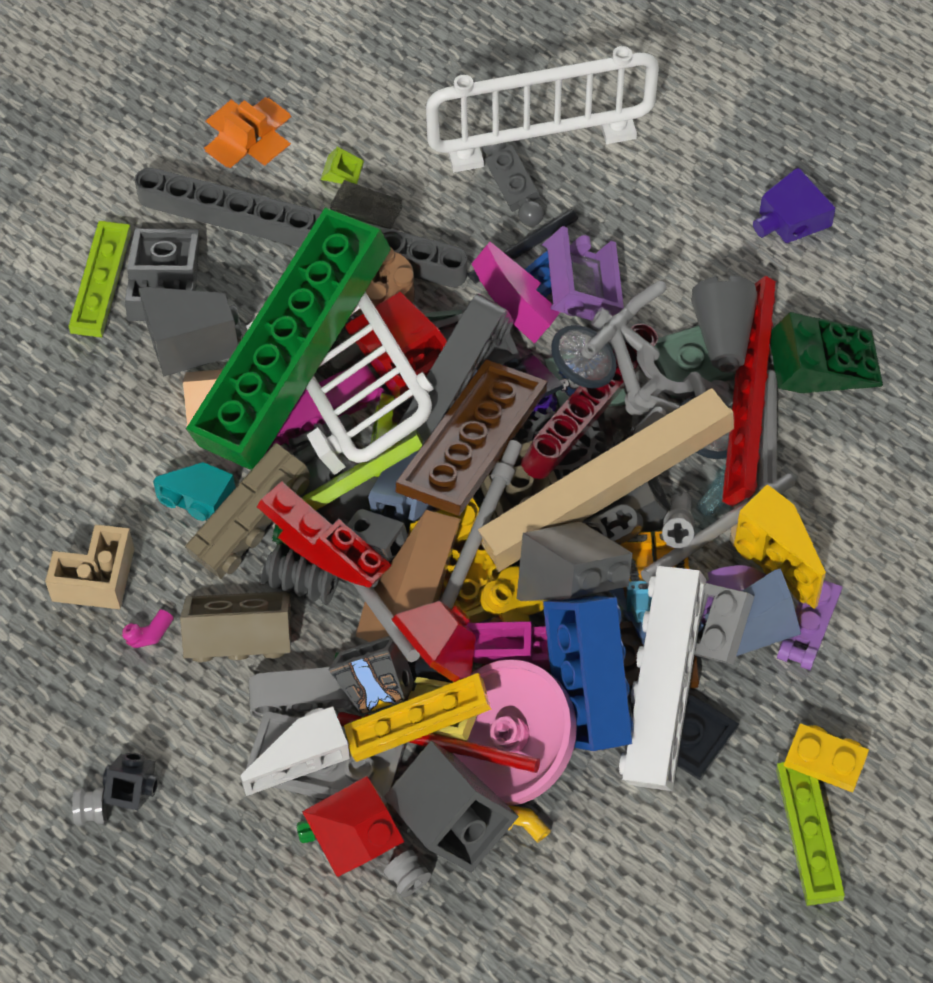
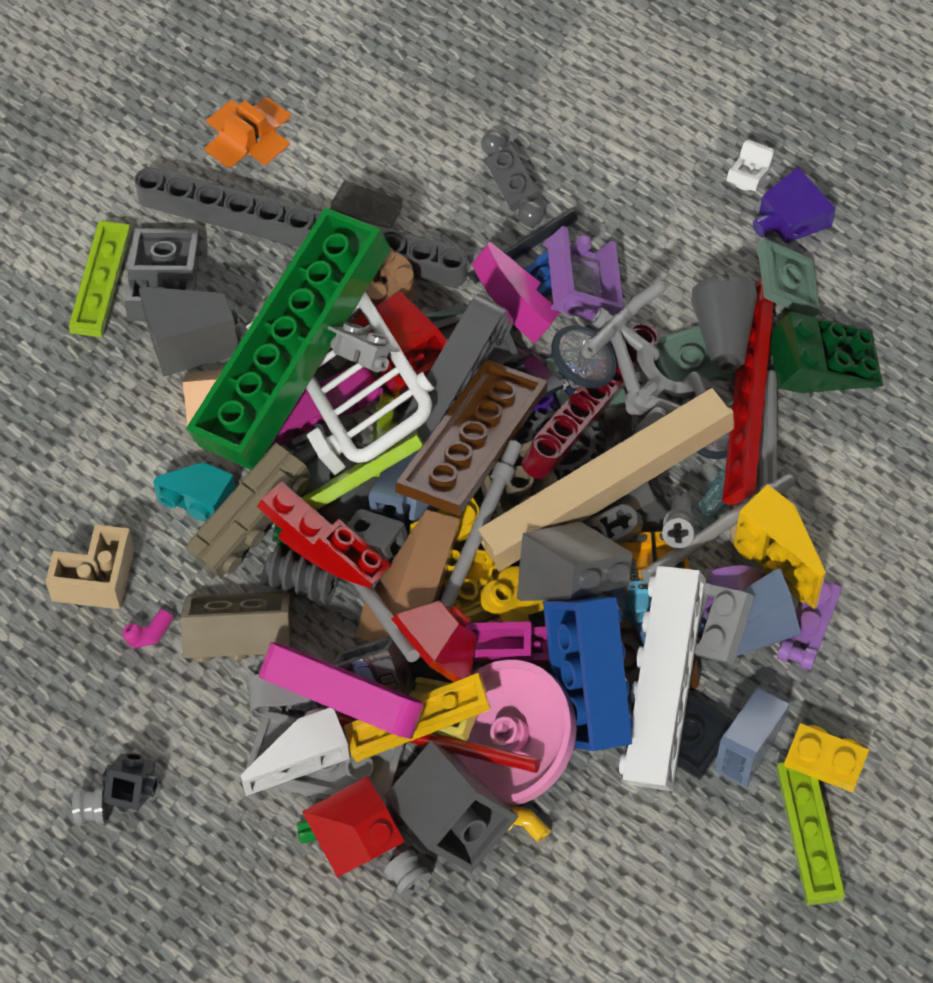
(341, 690): none -> dark pink beam
(342, 166): lime slope -> none
(373, 347): none -> light grey hinge
(615, 124): white bar -> none
(751, 167): none -> white bracket
(751, 736): none -> sand blue slope
(788, 278): none -> sand green tile

